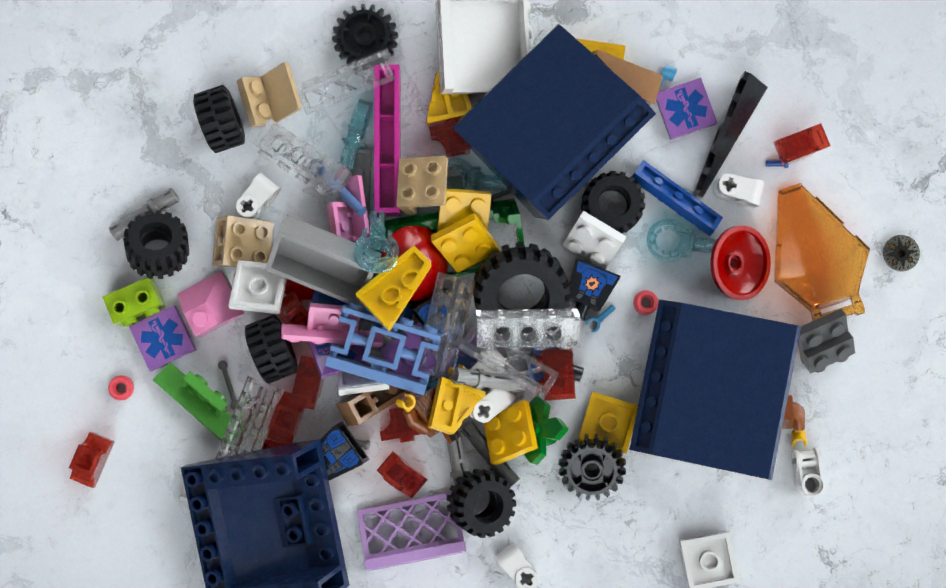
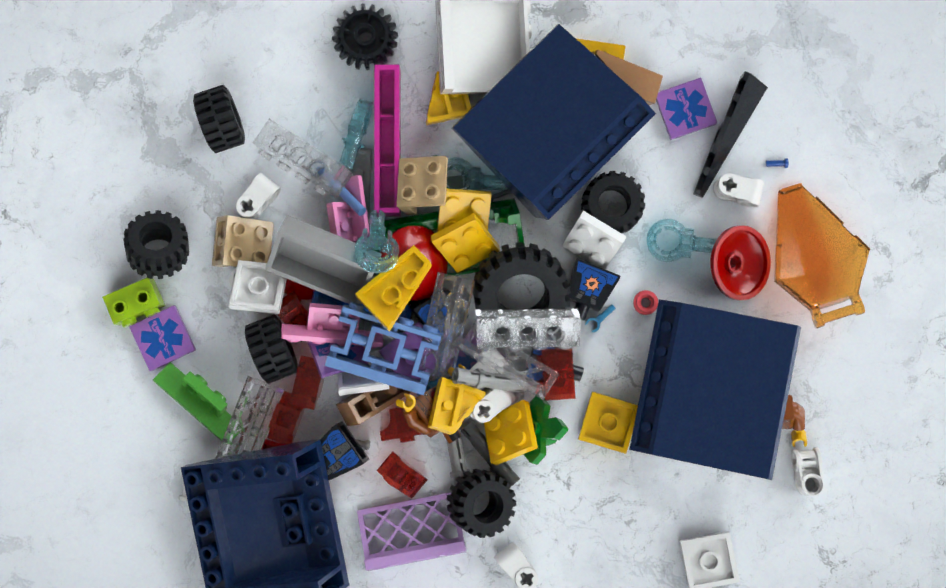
(90, 459): clear red brick -> none
(113, 387): coral plate -> none
(160, 203): light grey pin -> none
(207, 304): bright pink slope -> none
(222, 365): dark grey hinge -> none
(269, 96): tan bracket -> none
(345, 71): clear fence -> none
(449, 139): clear red brick -> none
(588, 481): black gear -> none
(668, 73): dark azure hand -> none
(677, 198): blue plate -> none
(801, 144): clear red brick -> none
(825, 341): dark grey plate -> none
(901, 253): clear smoke piece -> none

